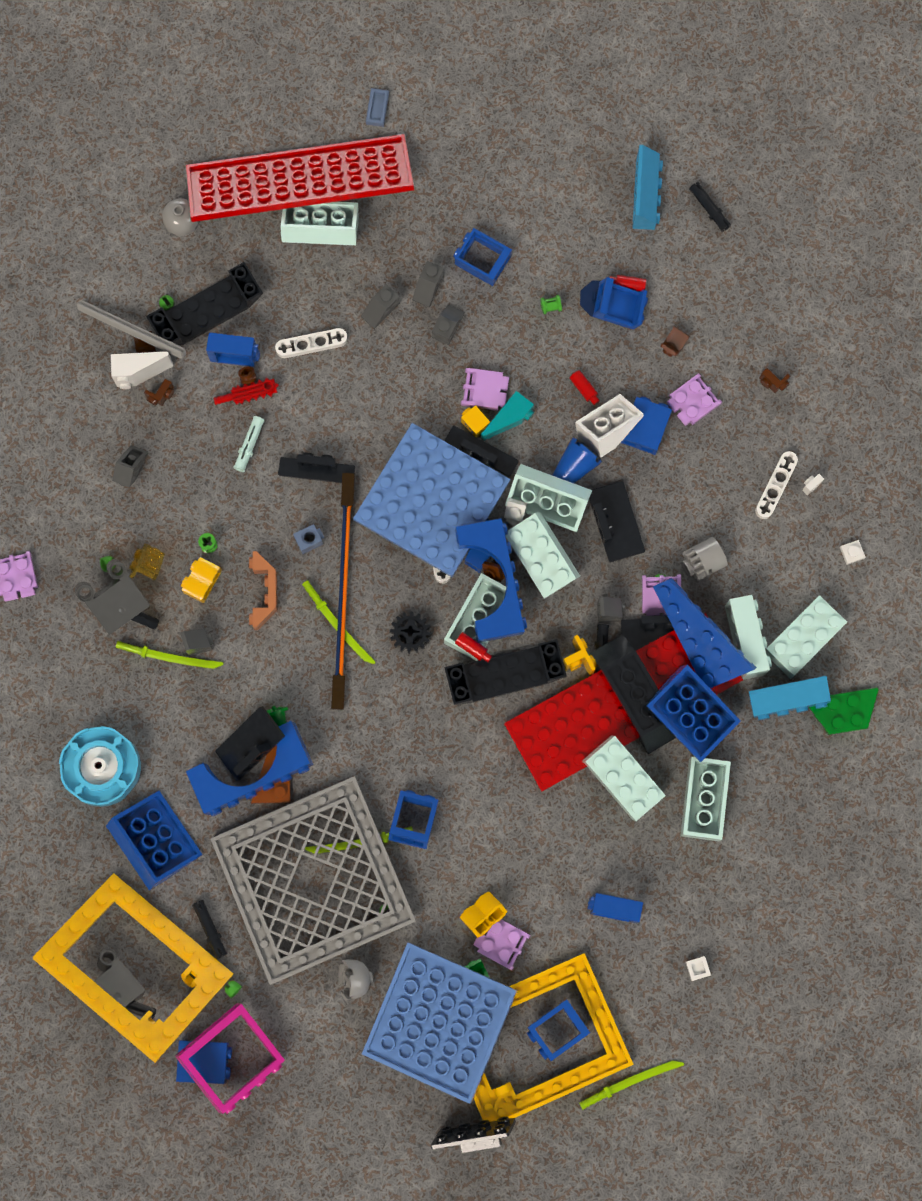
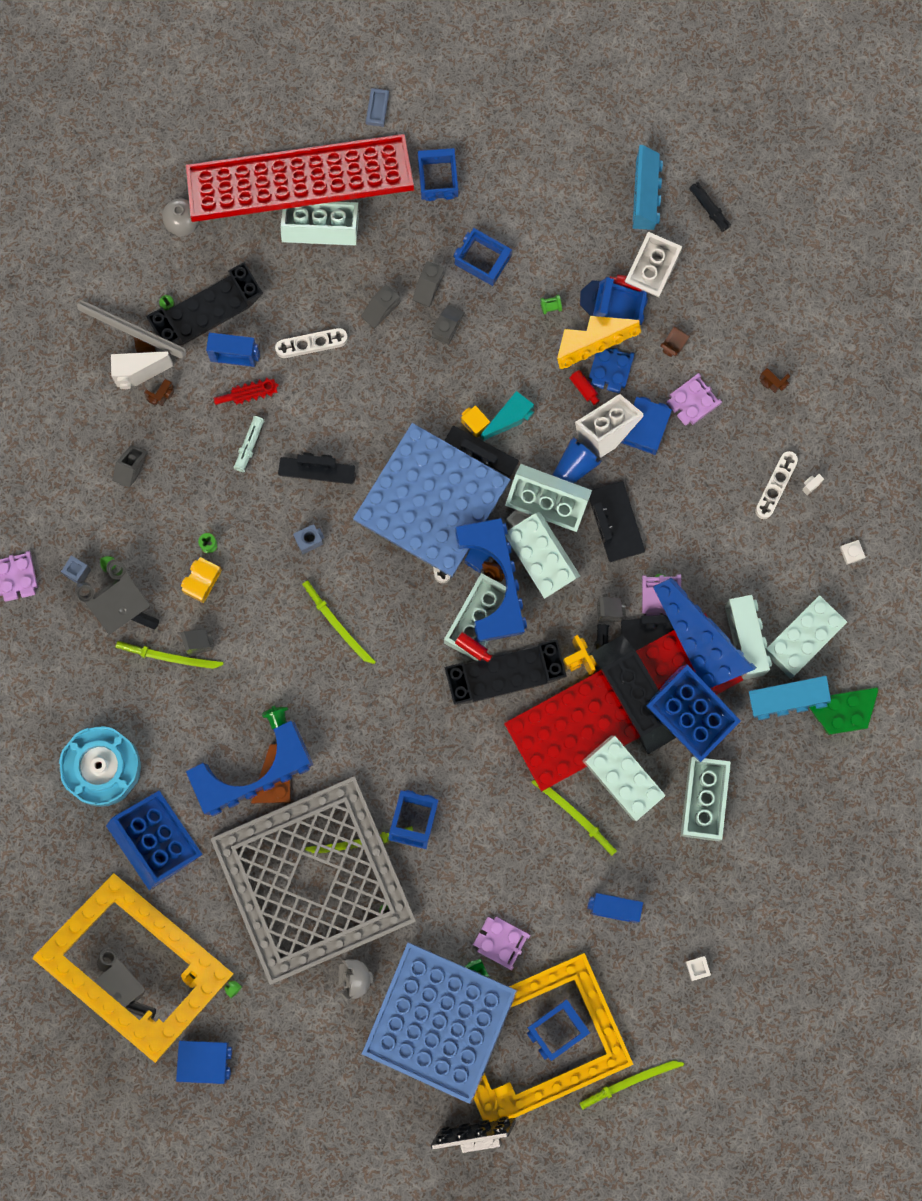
(75, 570): none -> sand blue brick
(147, 561): clear yellow bracket -> none
(184, 1055): dark pink window -> none
(209, 928): black pin -> none
(247, 375): reddish brown bush -> none
(249, 743): black bracket -> none
(262, 615): nougat slope -> none
(338, 681): piece -> none
(418, 632): black gear -> none
(436, 157): none -> blue window
(483, 914): yellow brick -> none
(485, 389): lavender plate -> none
(515, 510): white plate -> none
(594, 832): none -> lime sword
(600, 335): none -> yellow slope
(611, 369): none -> blue plate
(653, 264): none -> white slope
(704, 559): light grey gear -> none

